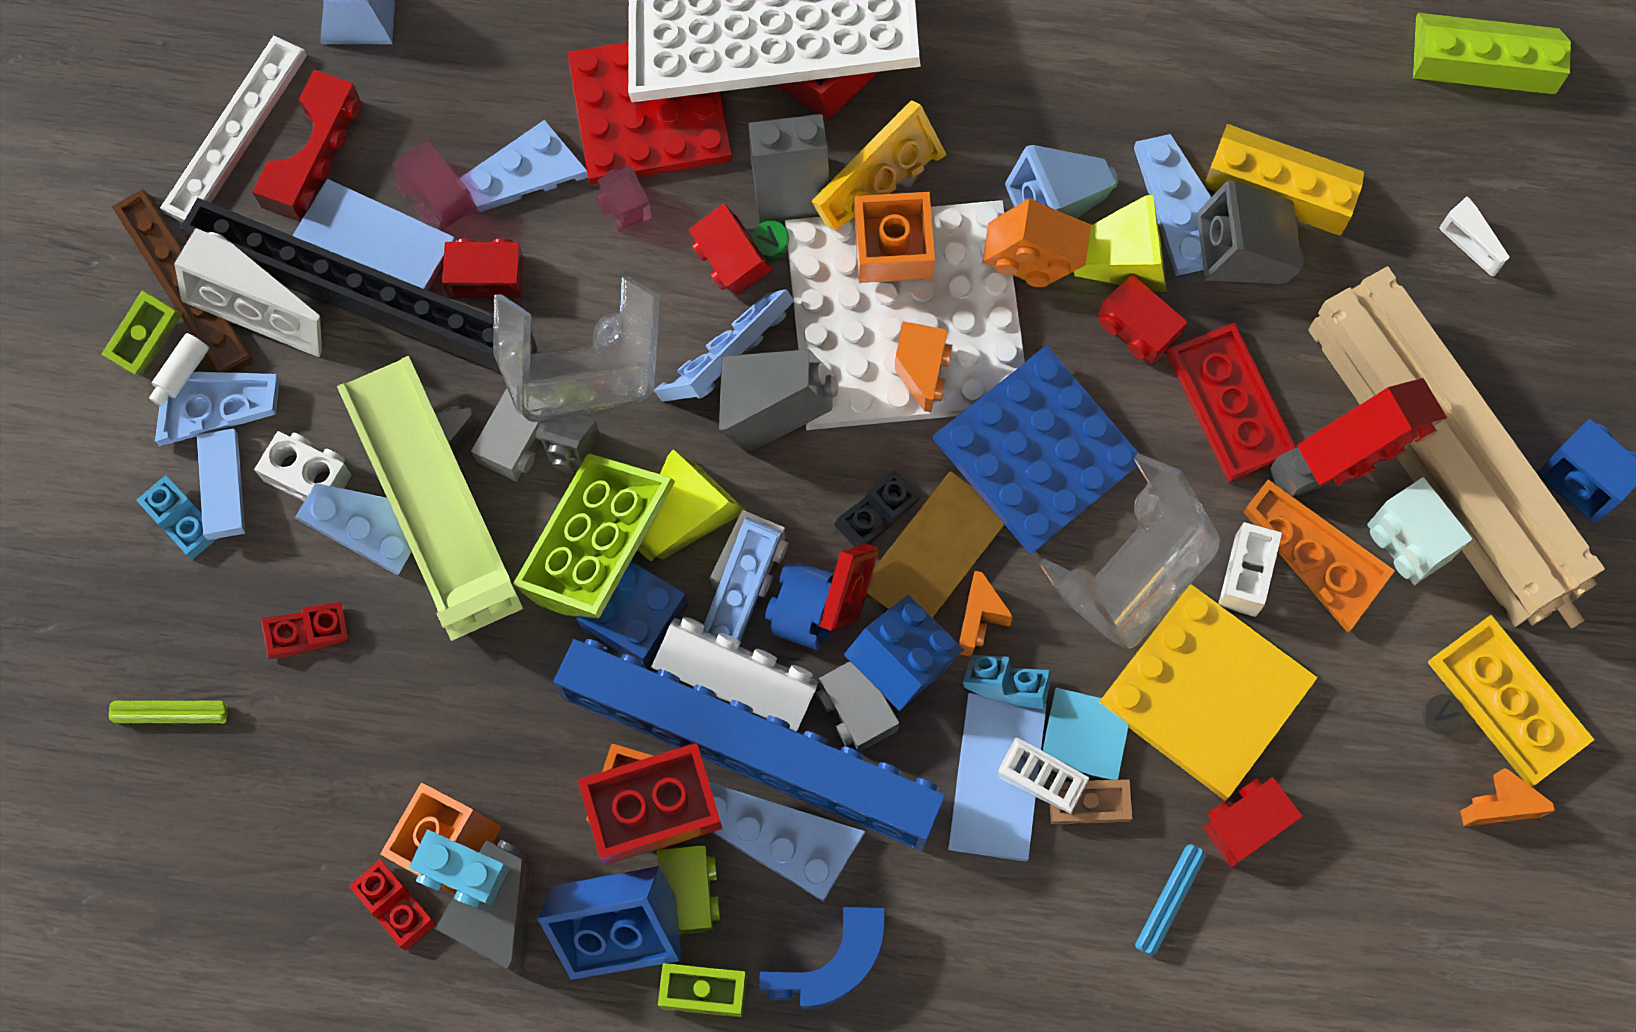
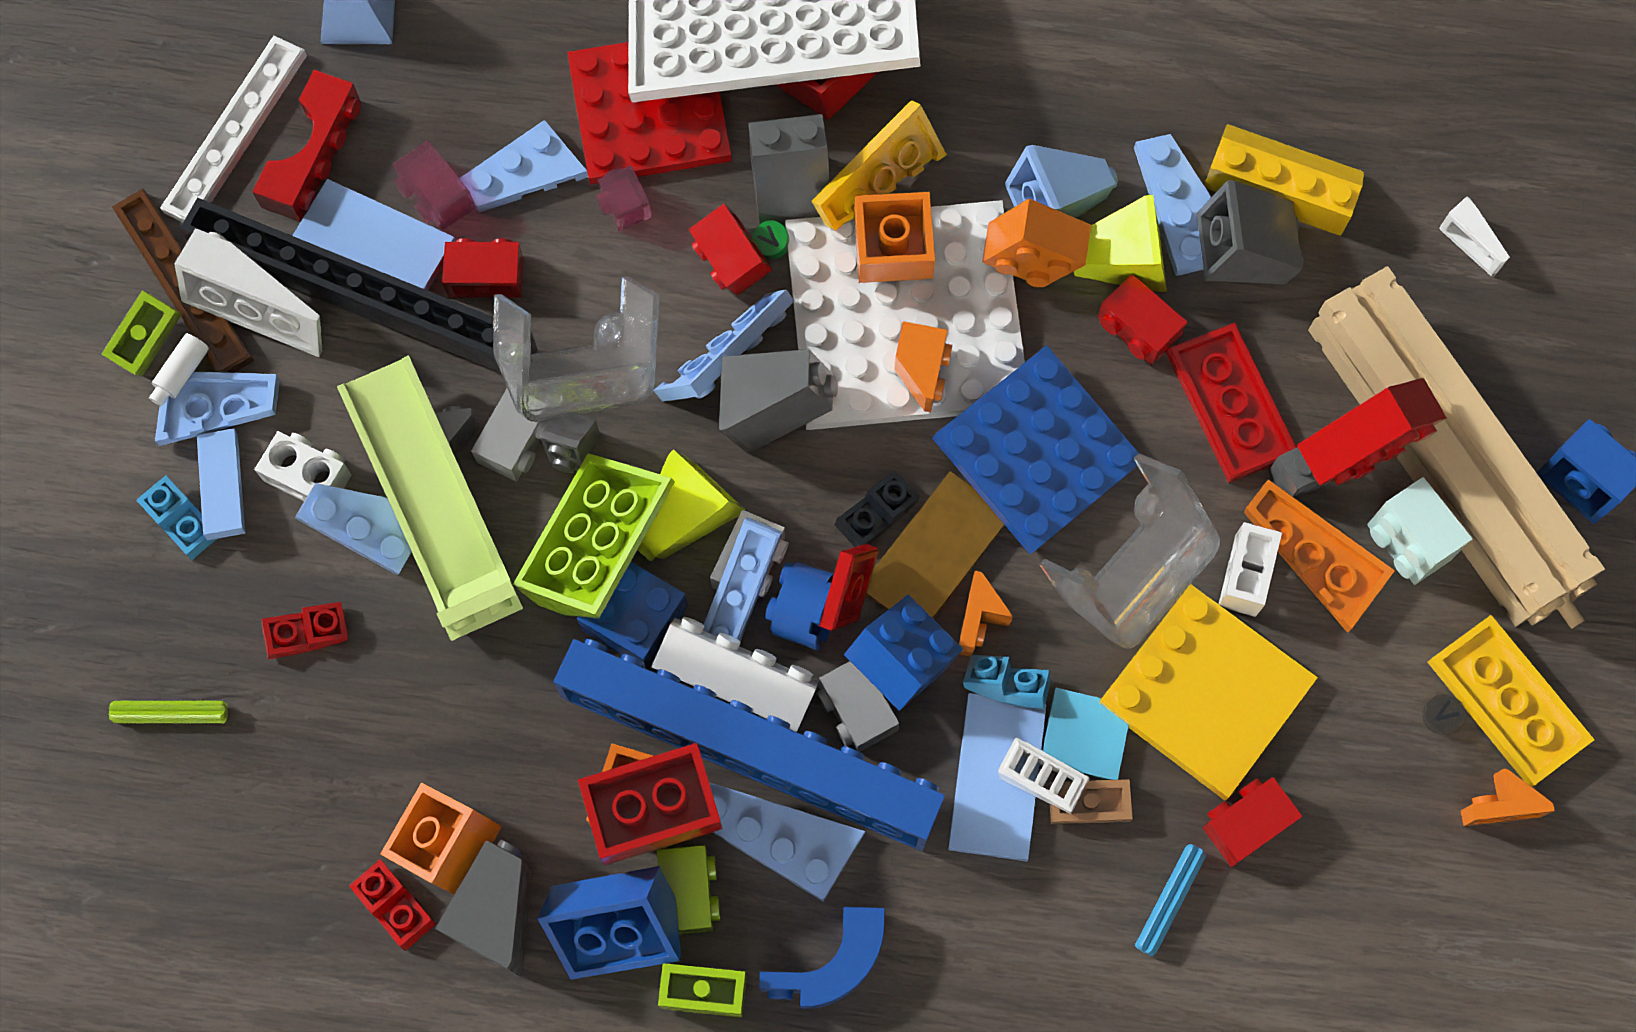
(458, 867): medium azure brick -> none
(1490, 53): lime slope -> none

